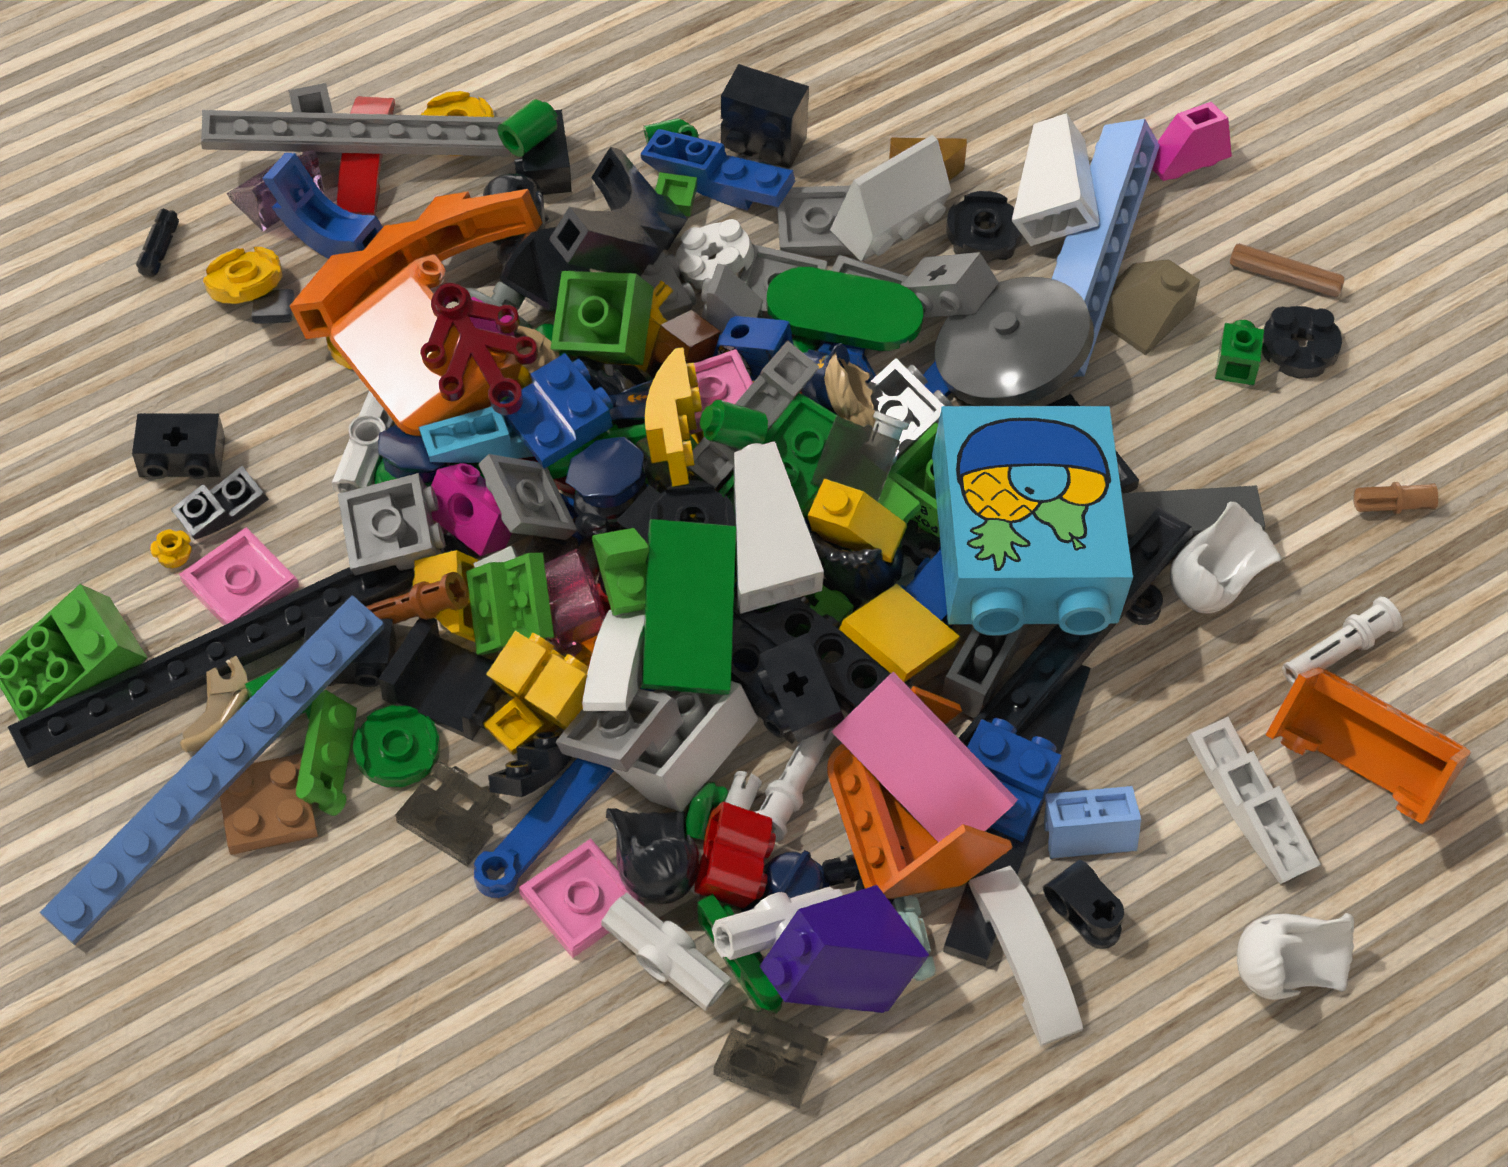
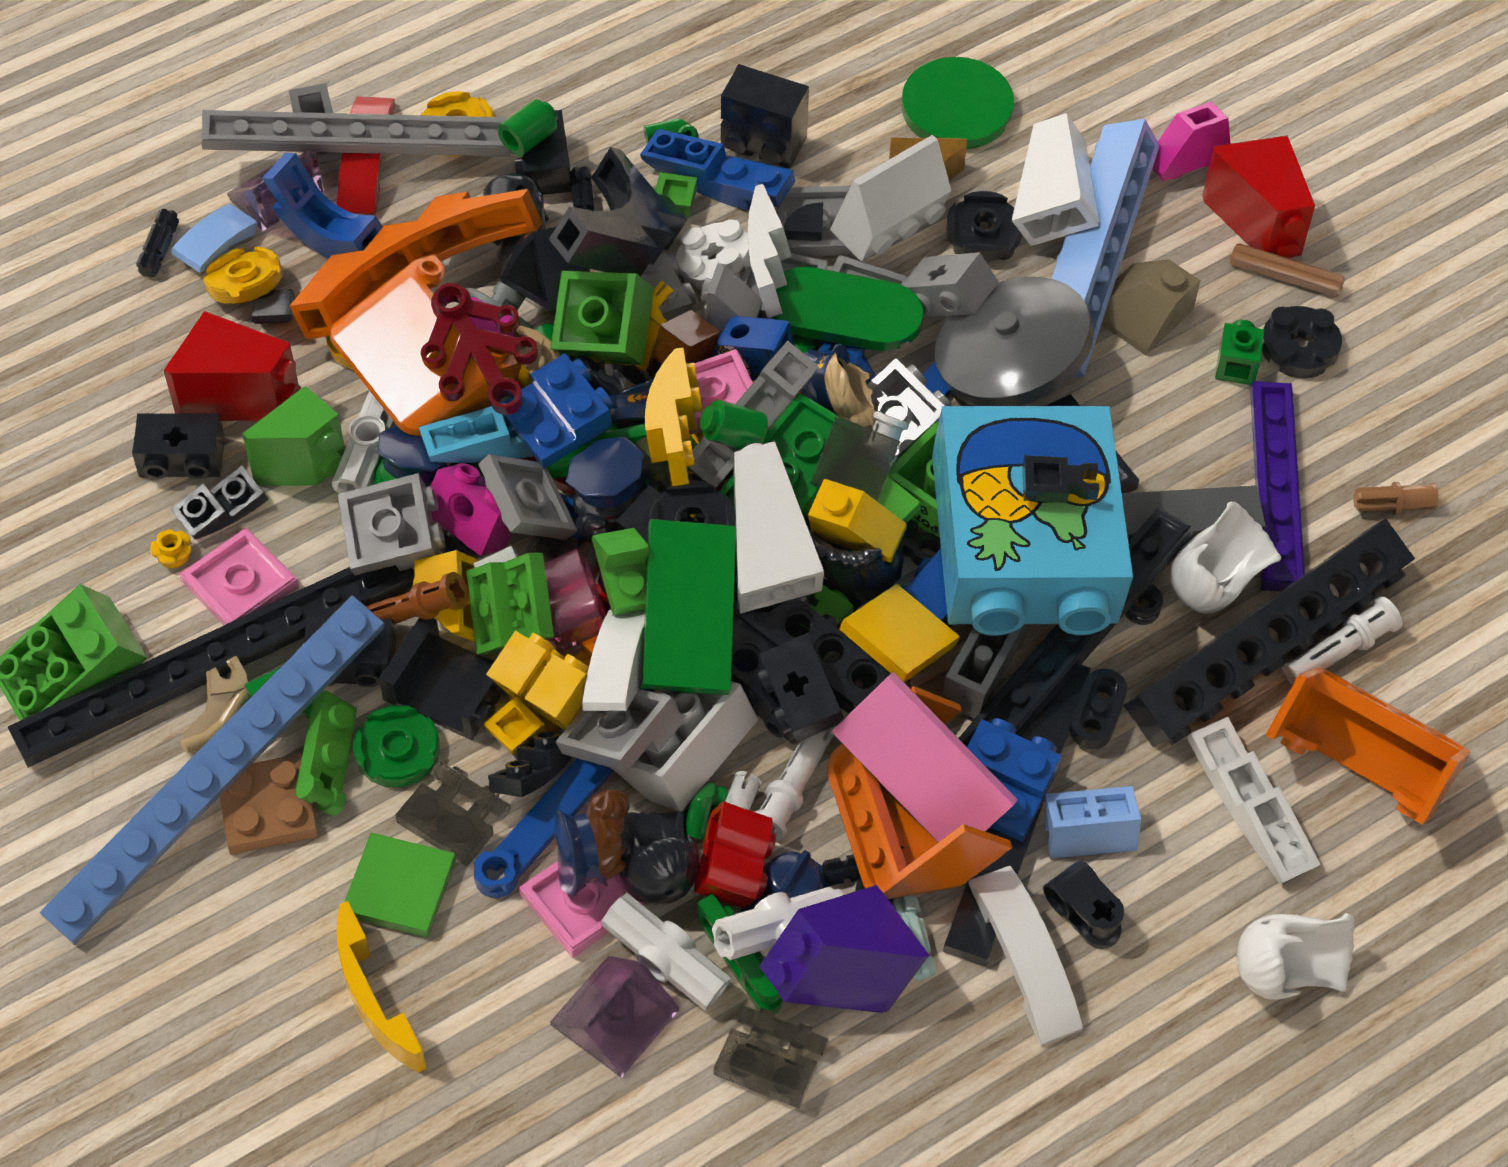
(214, 236): none -> light blue slope
(230, 371): none -> red slope
(295, 442): none -> bright green slope
(392, 1034): none -> yellow slope
(400, 884): none -> bright green tile
(582, 188): none -> black axle
(591, 841): none -> piece
(616, 1013): none -> clear purple slope
(766, 249): none -> white slope
(805, 223): none -> black tile
(957, 101): none -> green tile
(1052, 480): none -> black plate
(1097, 711): none -> black plate
(1155, 706): none -> black brick
(1261, 194): none -> red slope
(1277, 479): none -> dark purple tile

